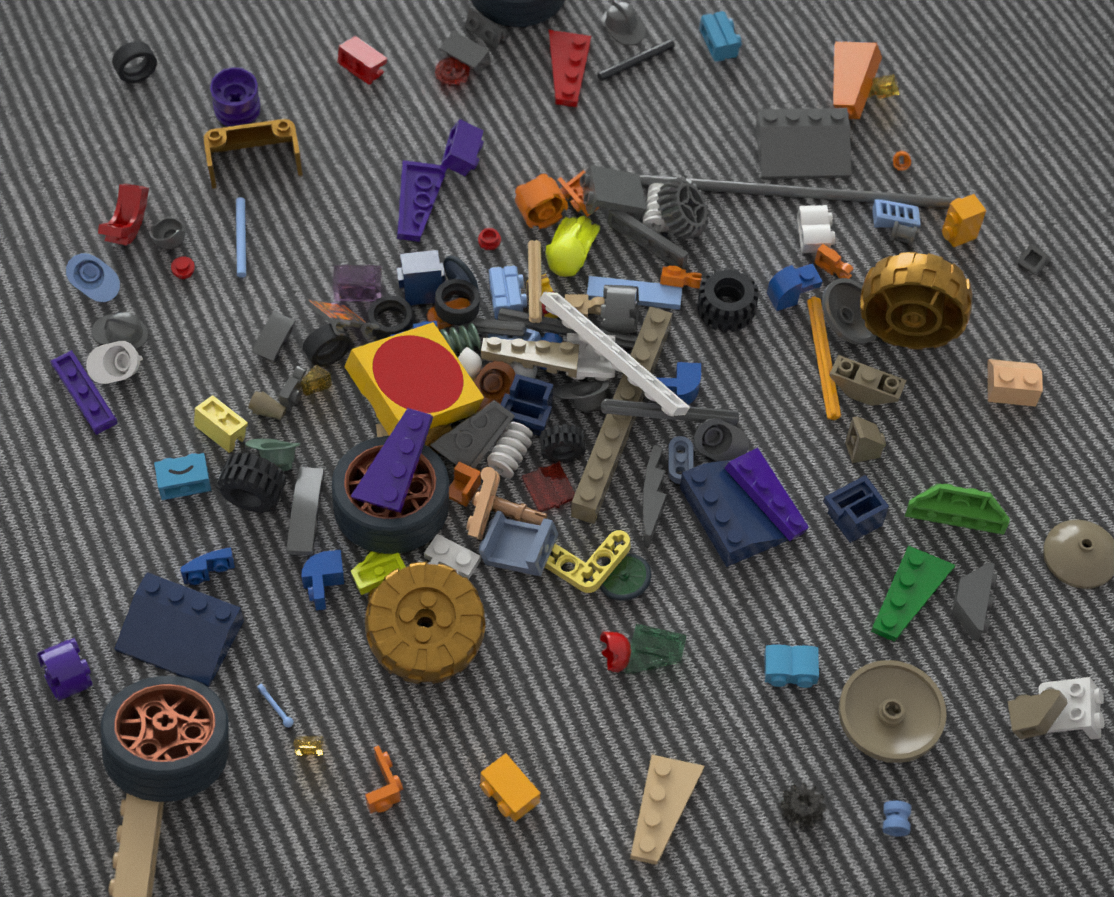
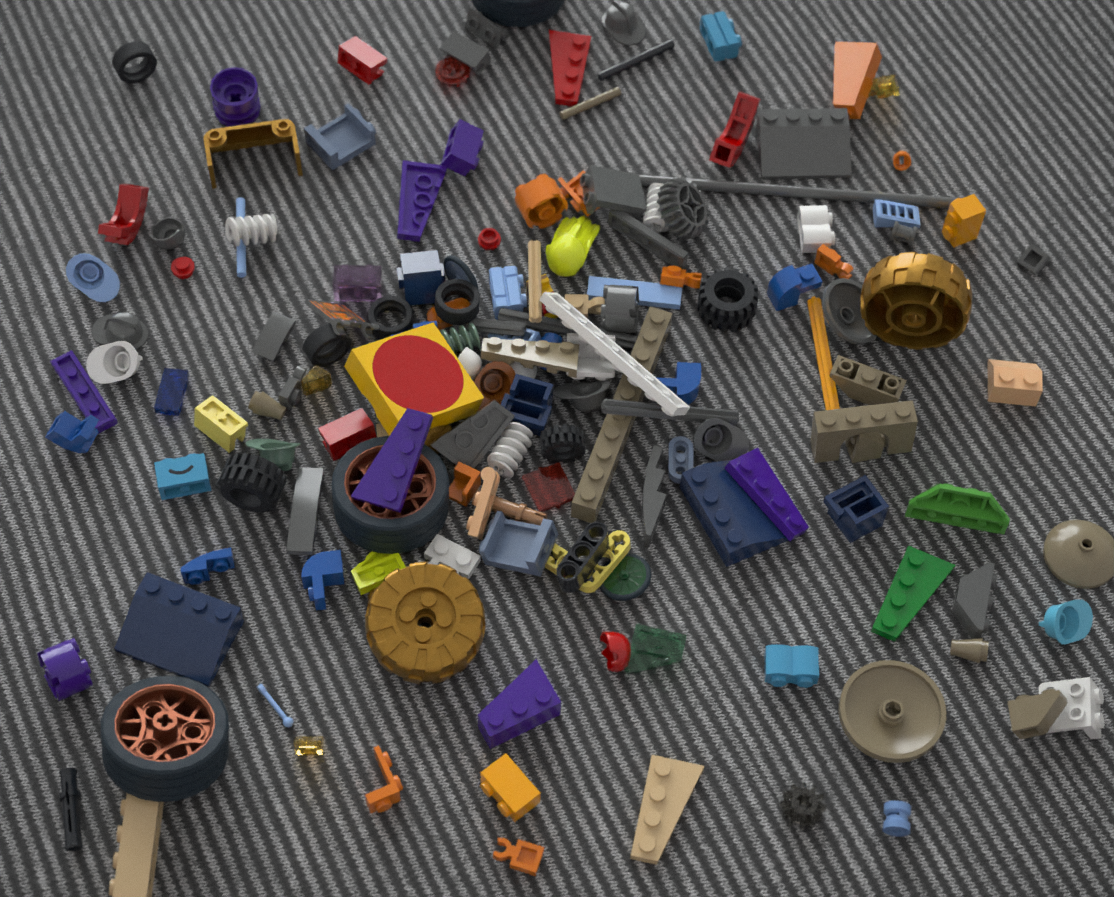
(71, 813): none -> black pin
(72, 433): none -> blue brick
(171, 391): none -> clear blue tile
(251, 227): none -> white piece
(341, 138): none -> sand blue panel
(346, 433): none -> hinge
(519, 707): none -> dark purple wedge
(523, 856): none -> orange plate
(569, 112): none -> dark tan bar
(584, 546): none -> black beam
(737, 131): none -> red arch
(833, 427): none -> dark tan arch
(970, 649): none -> dark tan cone
(1068, 621): none -> medium azure piece

